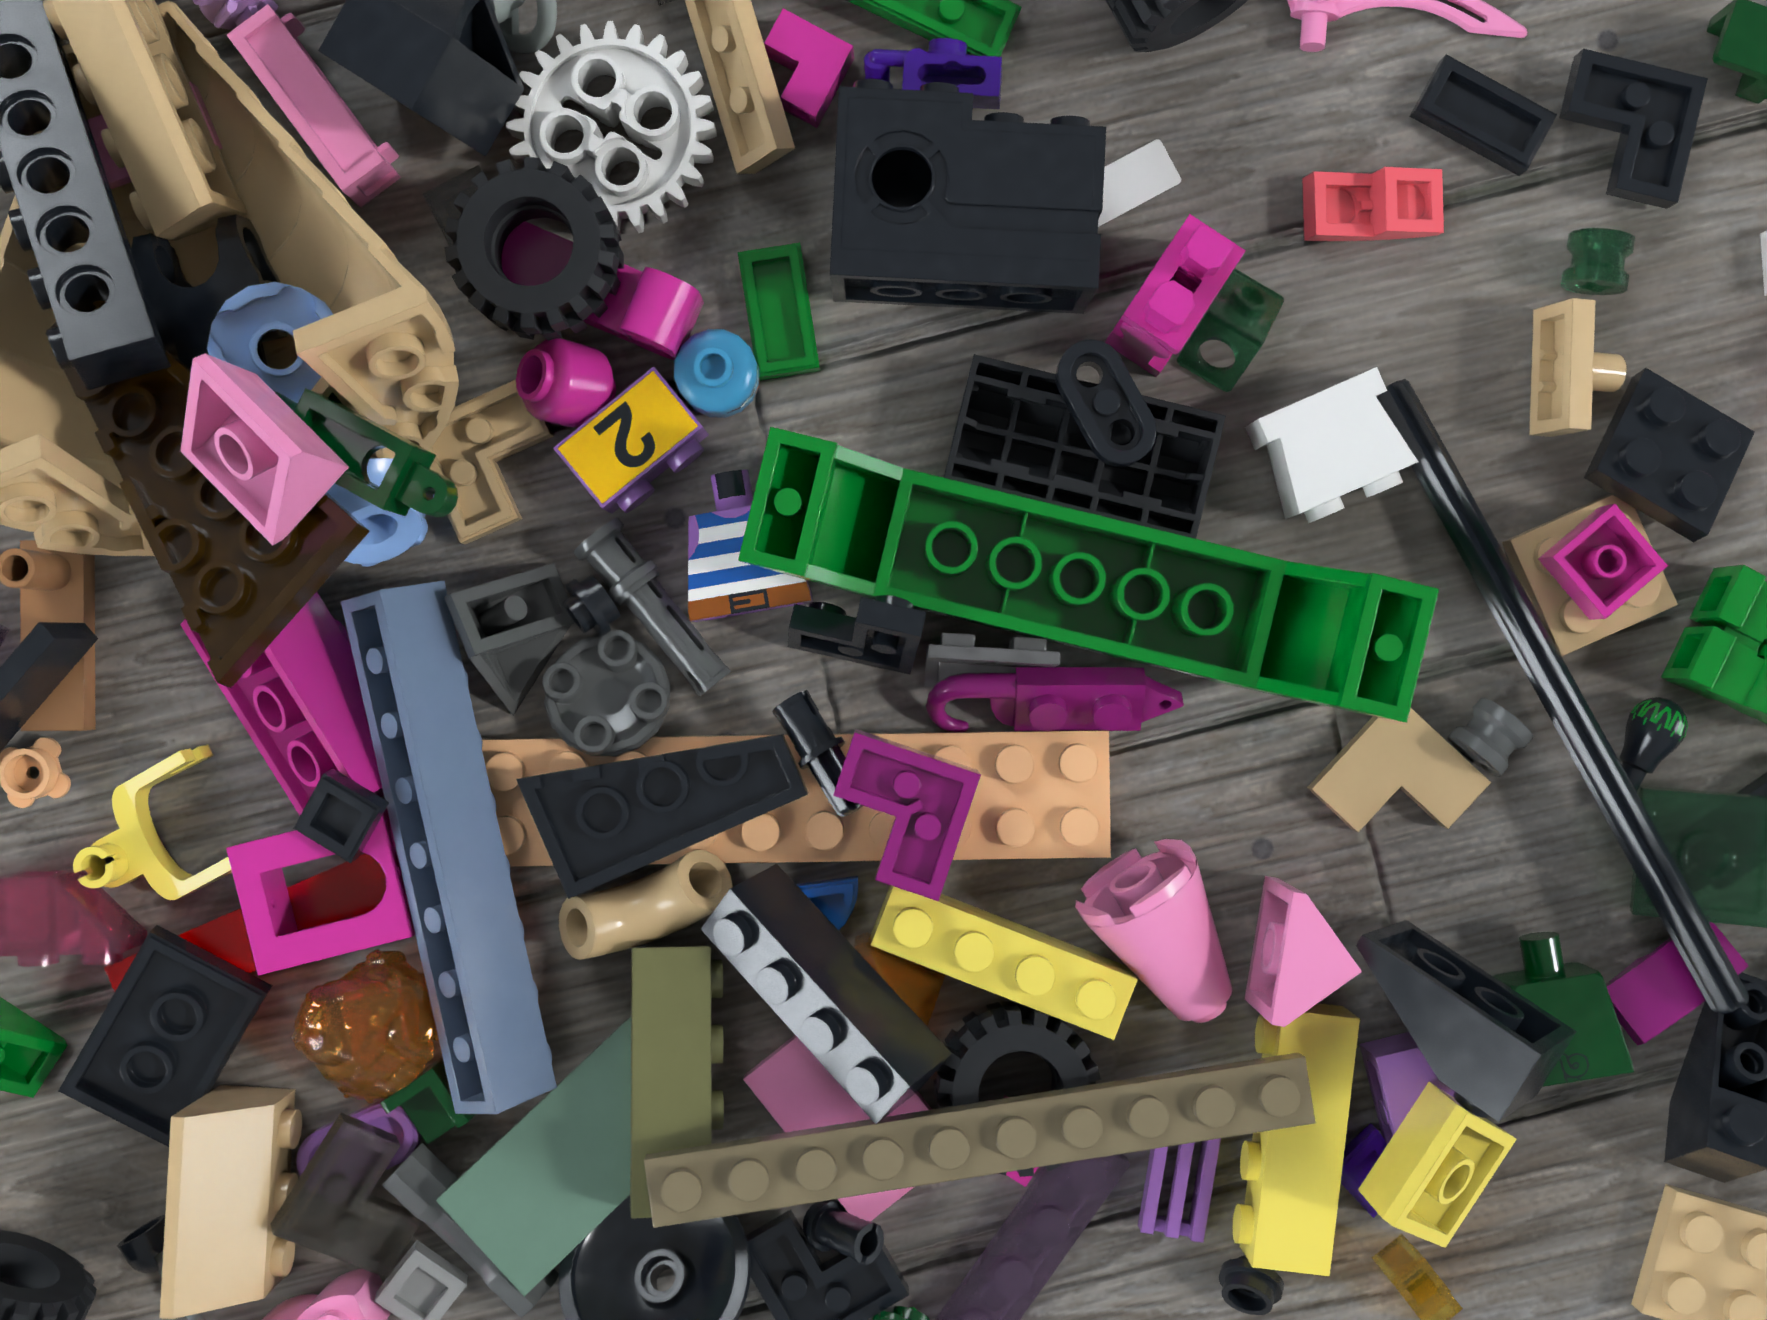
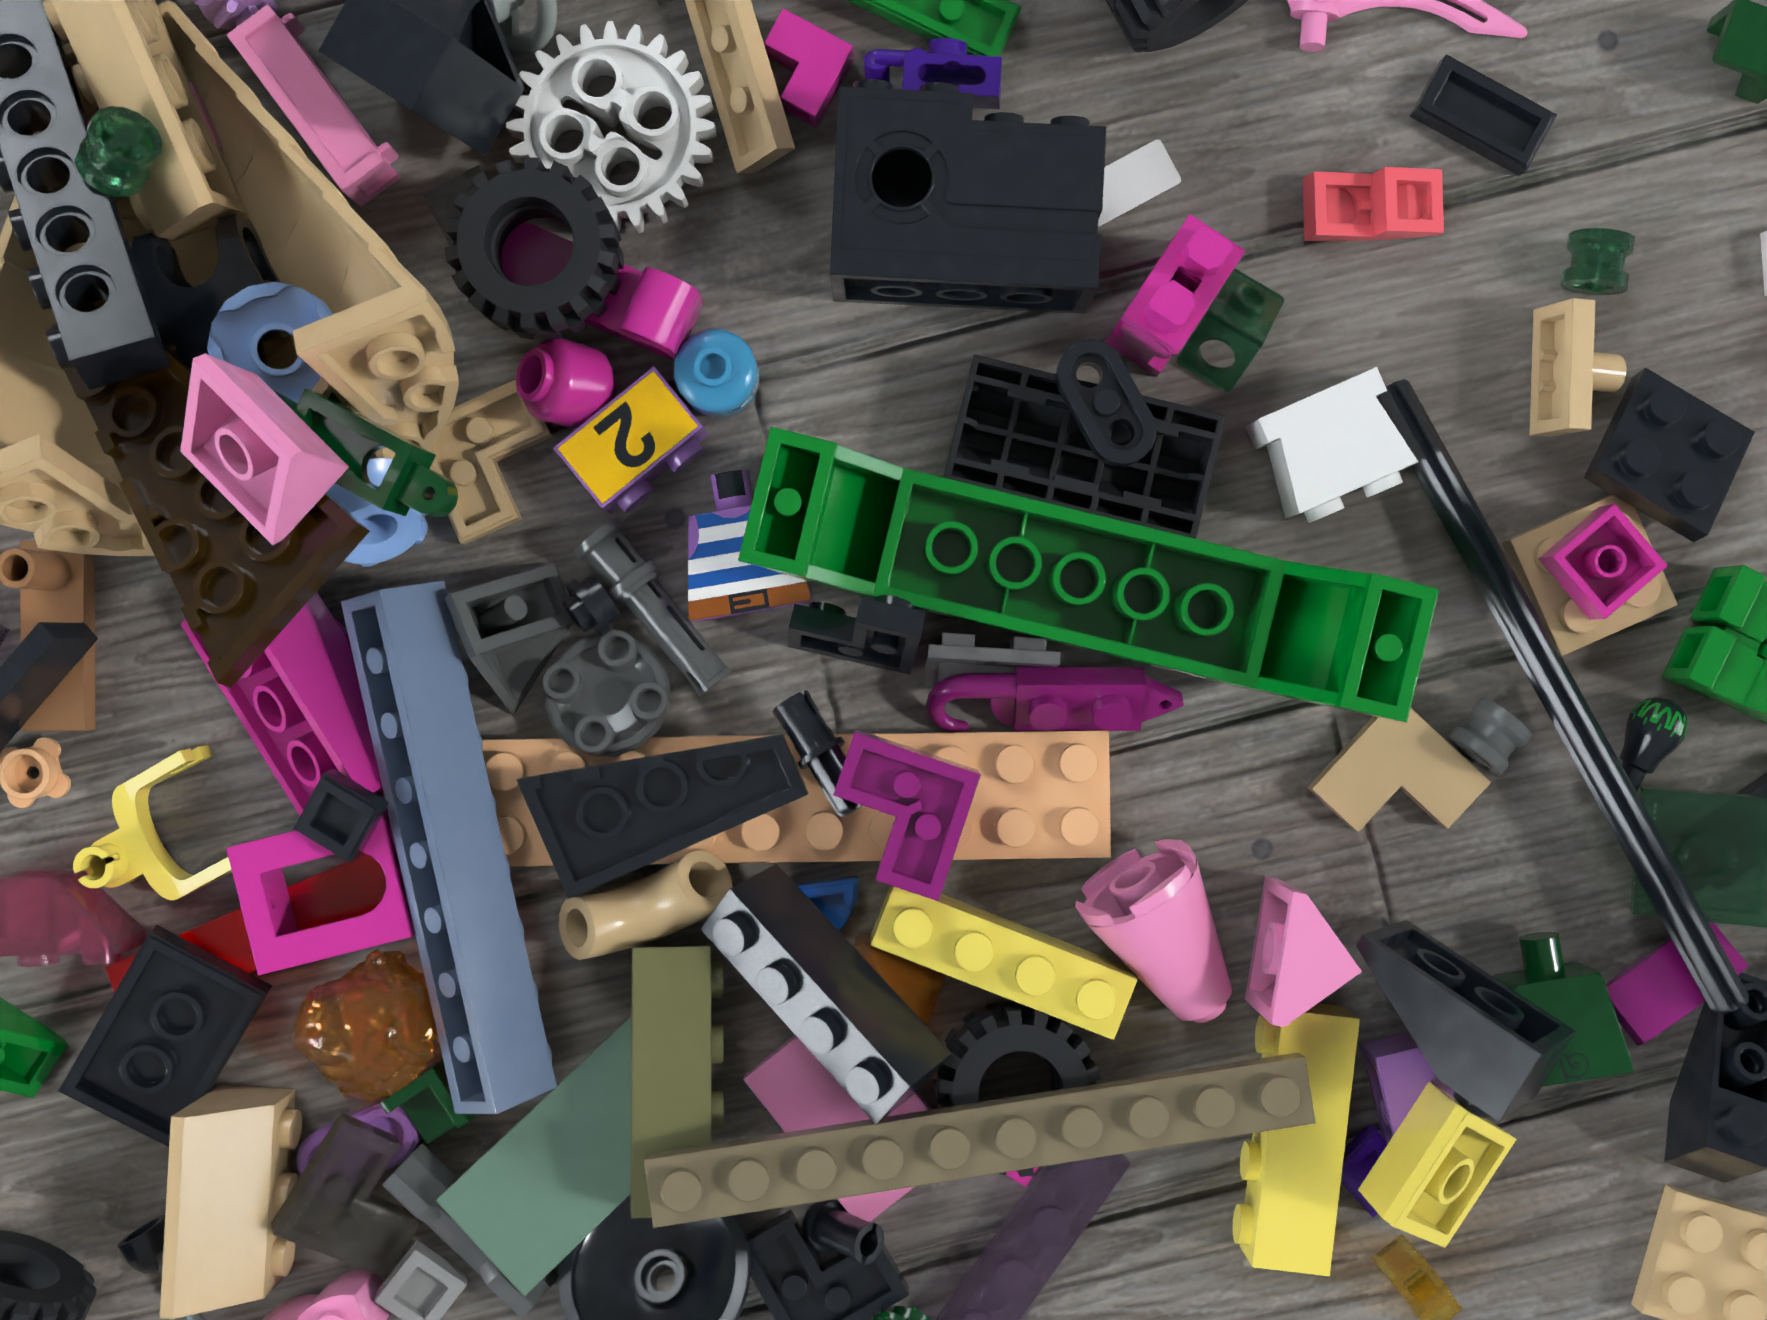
(118, 151): none -> clear green wheel
(779, 311): green tile -> none
(1173, 1224): medium lavender tile -> none
(1250, 1288): black plate -> none
(1652, 112): black plate -> none

